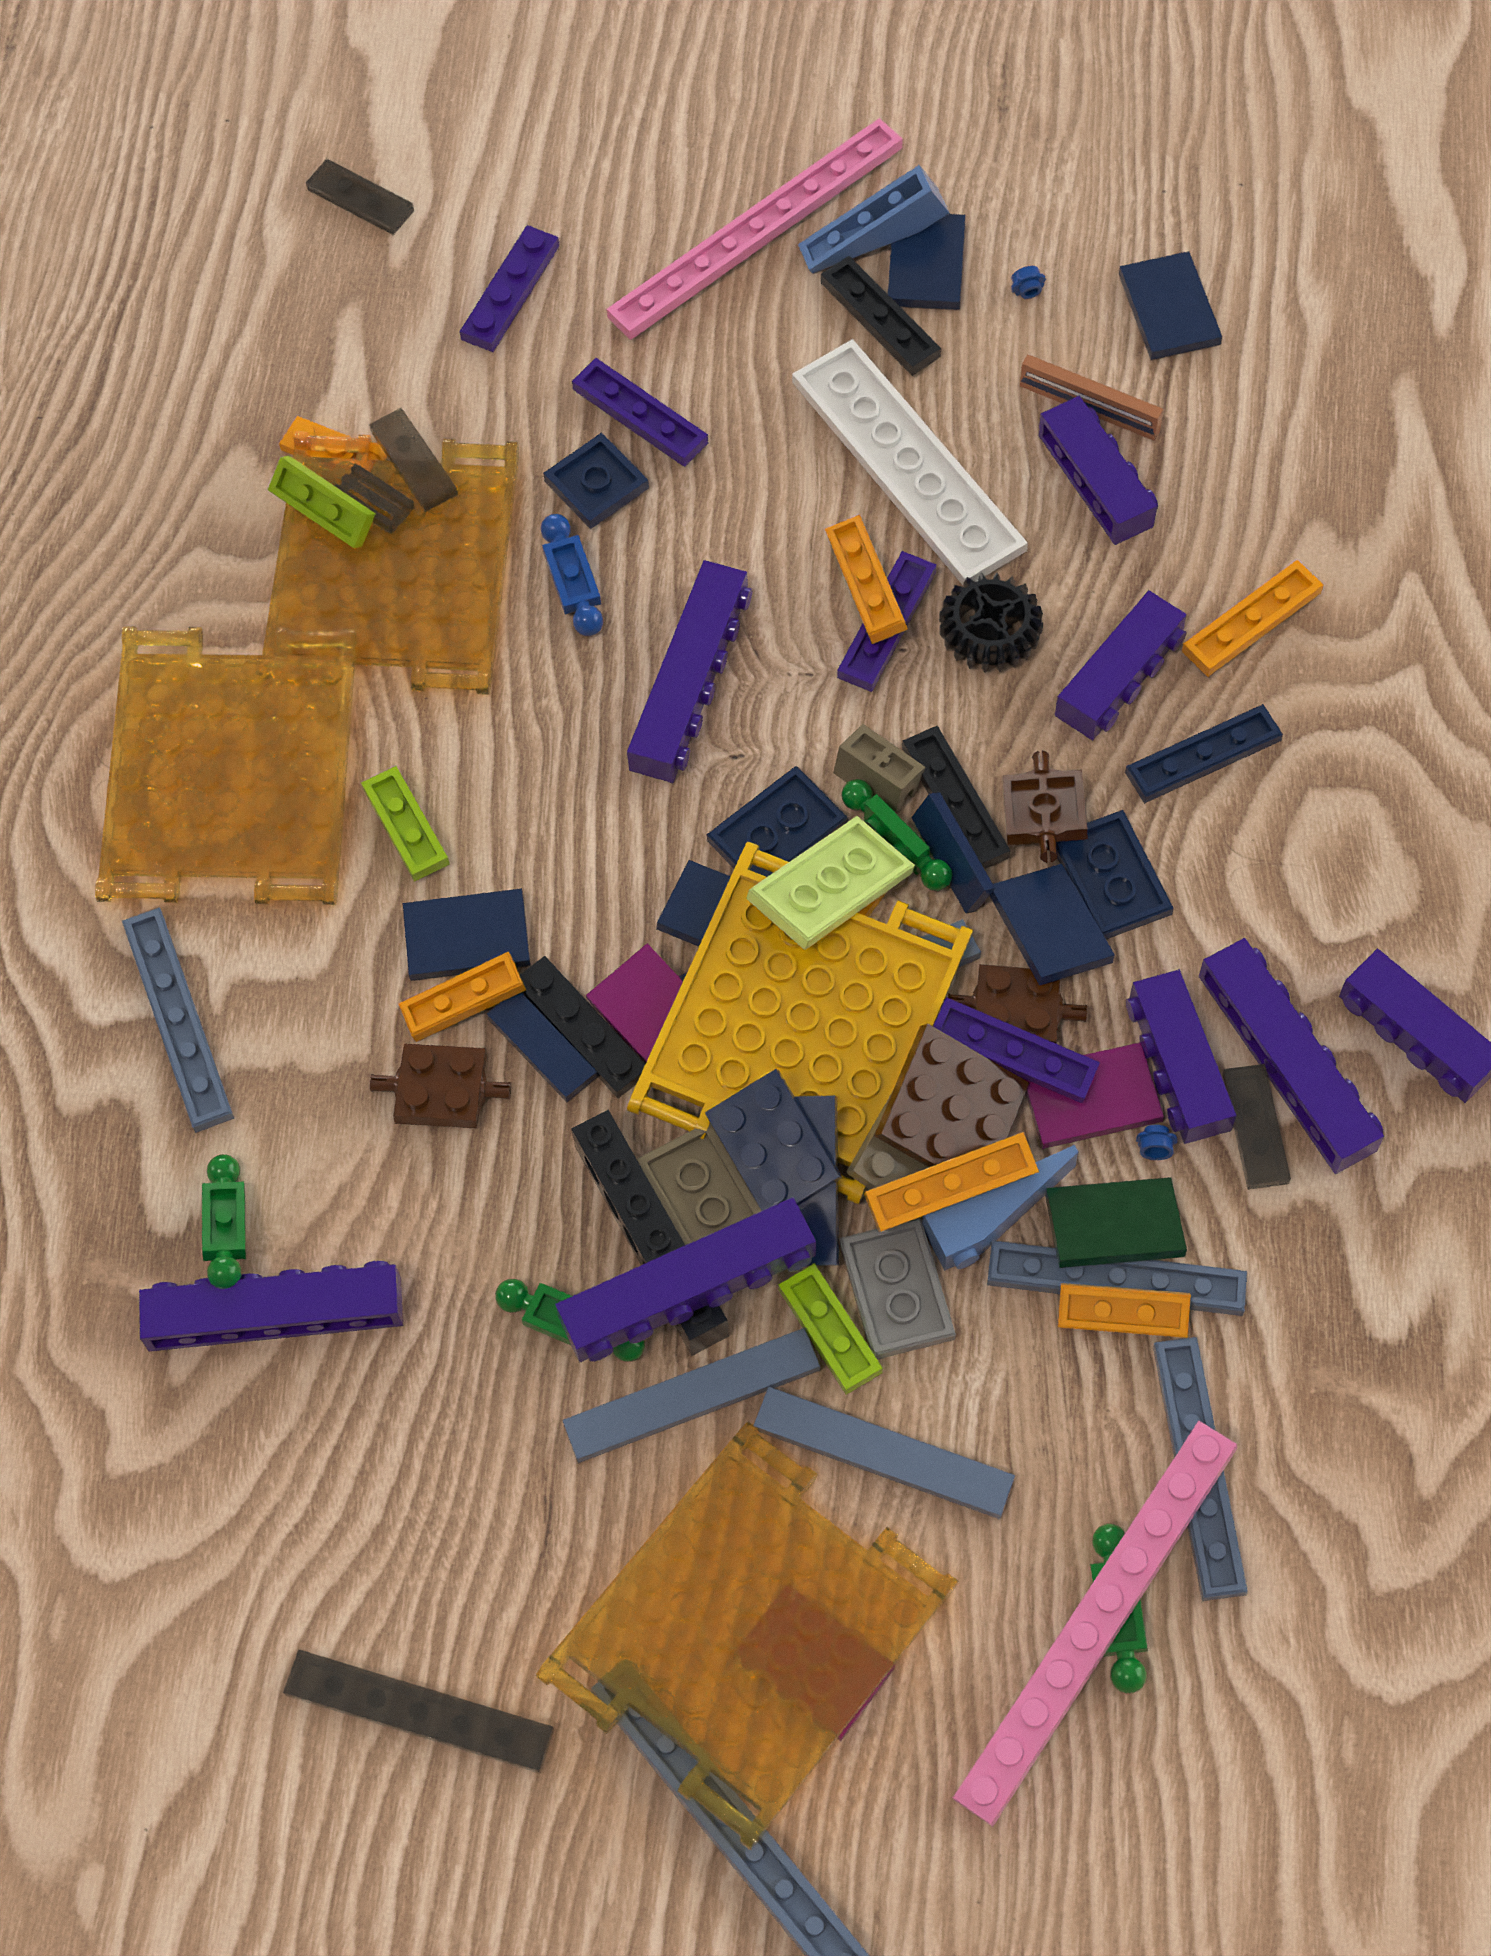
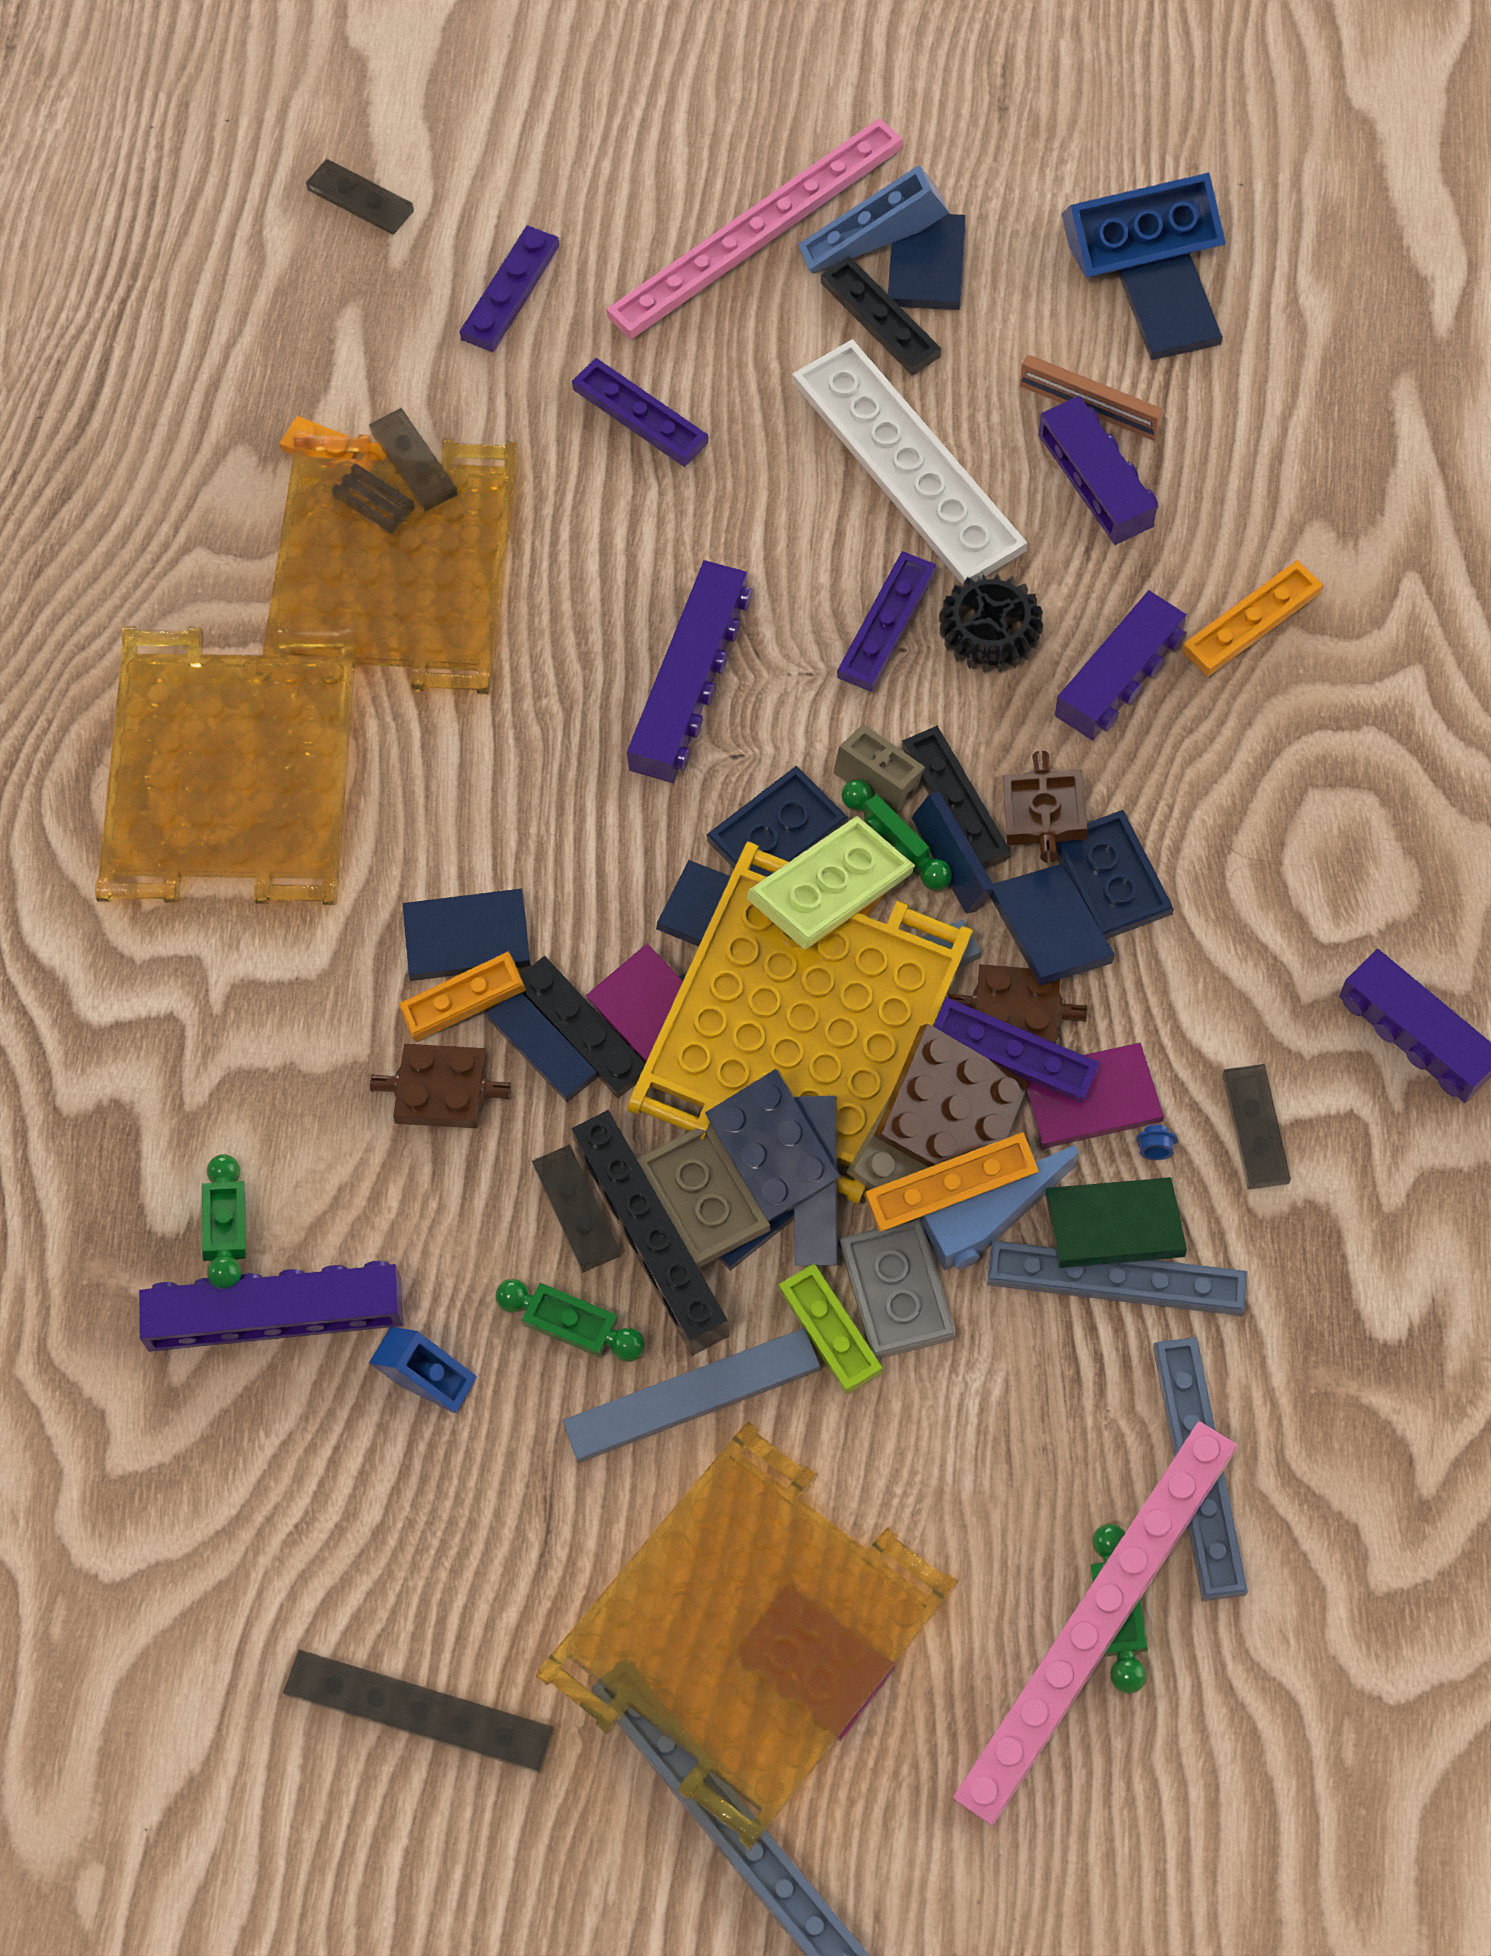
(178, 1020): sand blue tile -> none
(321, 501): lime plate -> none
(405, 823): lime plate -> none
(423, 1368): none -> blue slope
(571, 574): blue plate -> none
(576, 1208): none -> clear smoke tile
(596, 480): dark blue plate -> none
(686, 1281): dark purple brick -> none
(866, 579): light orange tile -> none
(884, 1452): sand blue tile -> none
(1027, 282): blue plate -> none
(1124, 1310): light orange tile -> none
(1144, 225): none -> blue slope
(1181, 1057): dark purple brick -> none
(1203, 753): dark blue tile -> none
(1292, 1056): dark purple brick -> none

